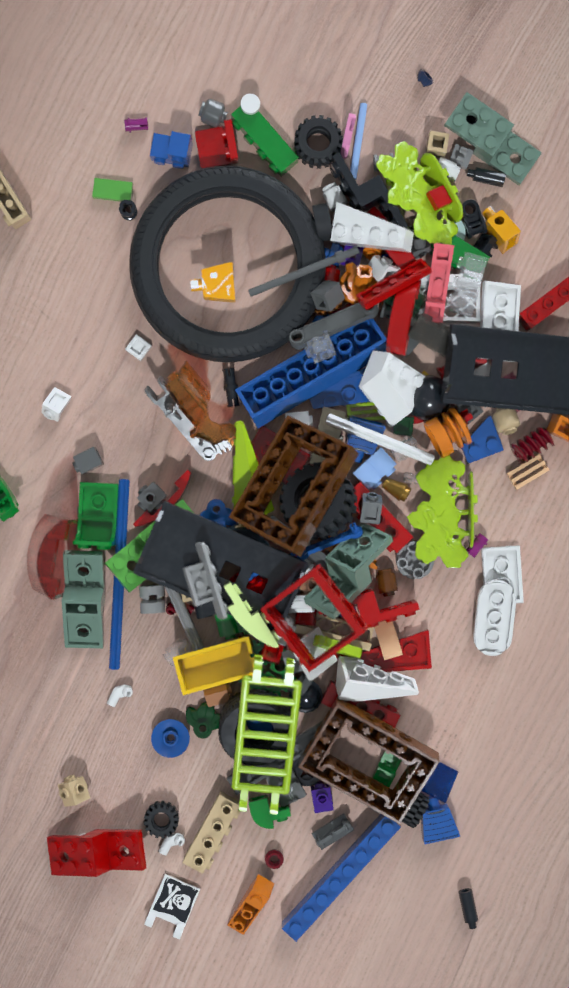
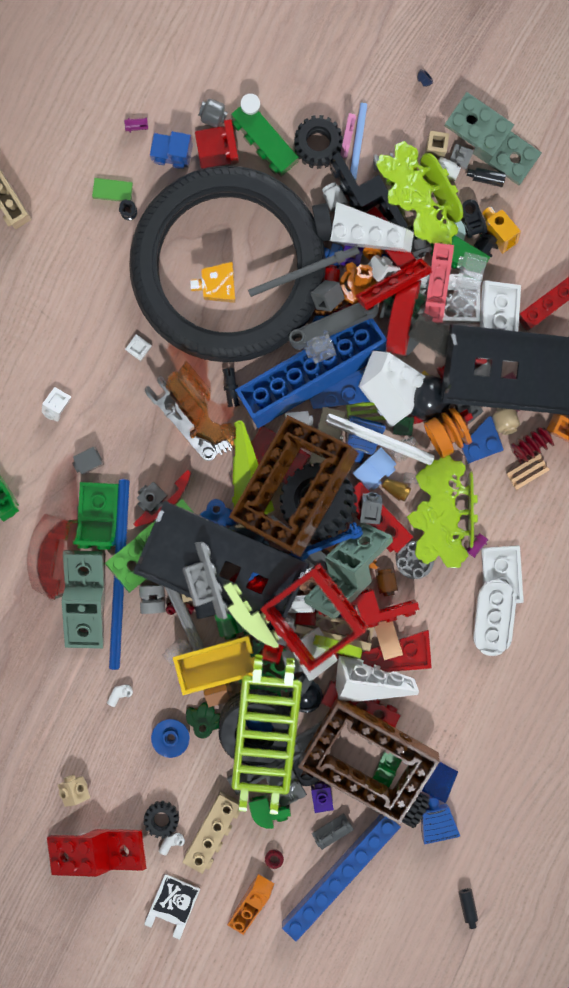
(439, 198): red tile -> none

